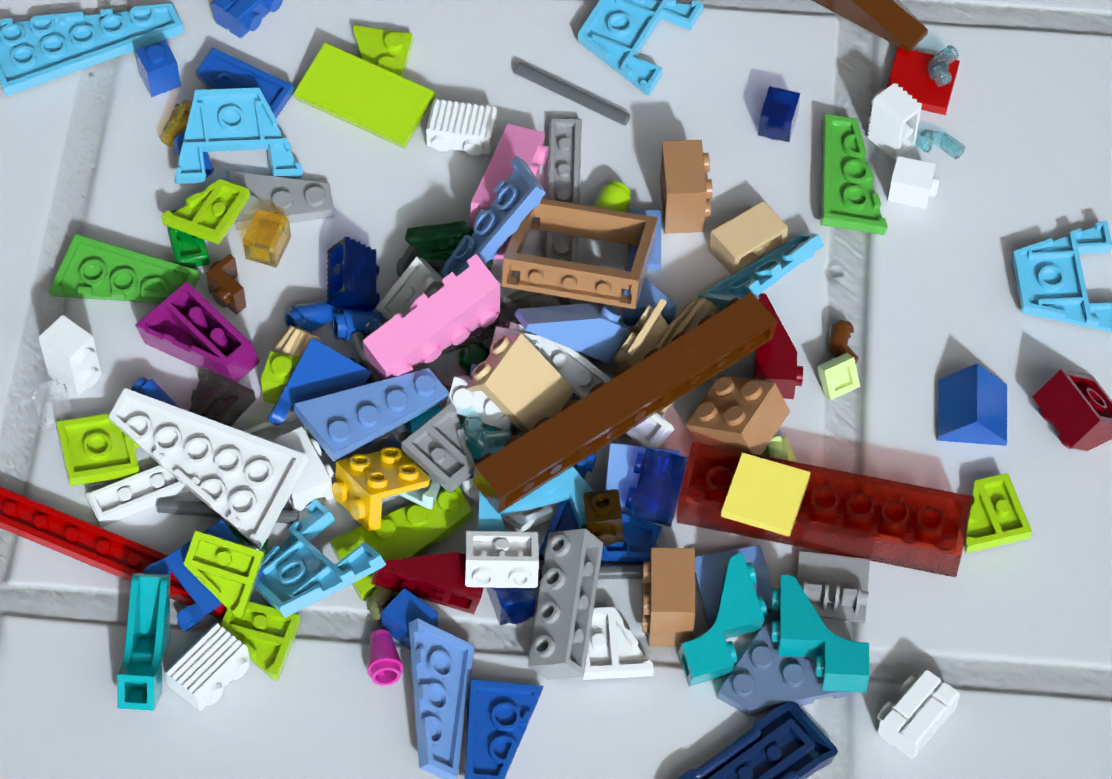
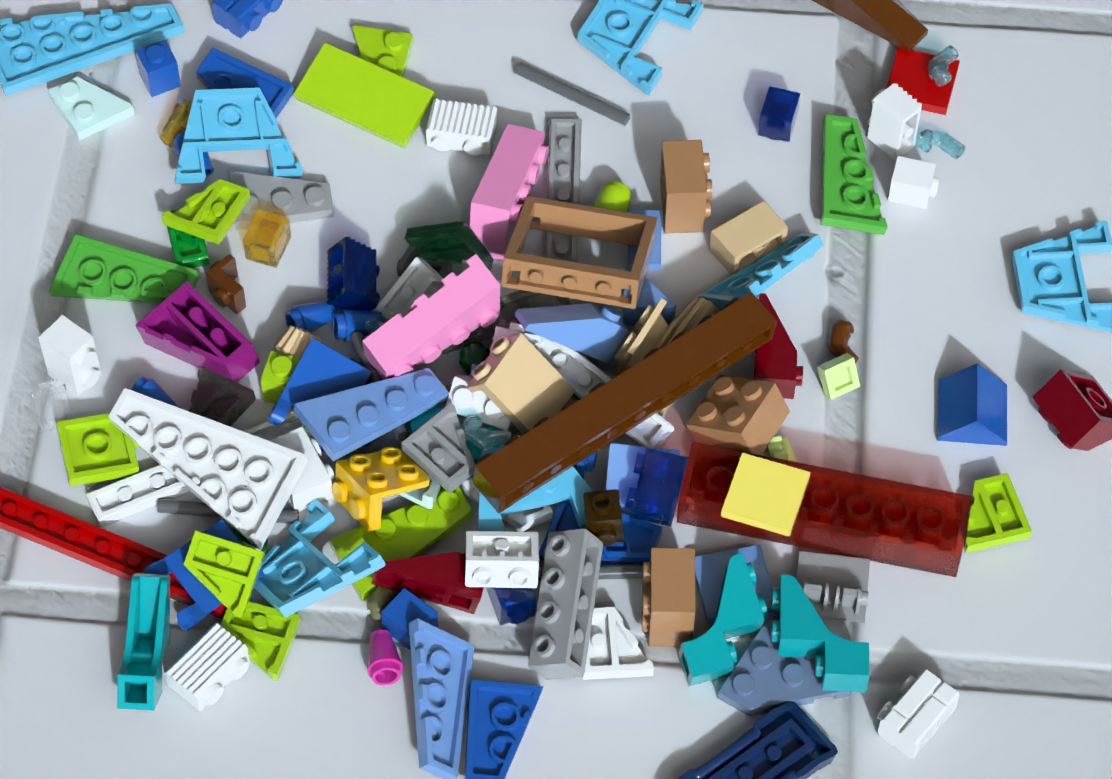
(88, 106): none -> light aqua wing
(493, 226): medium blue wing -> none

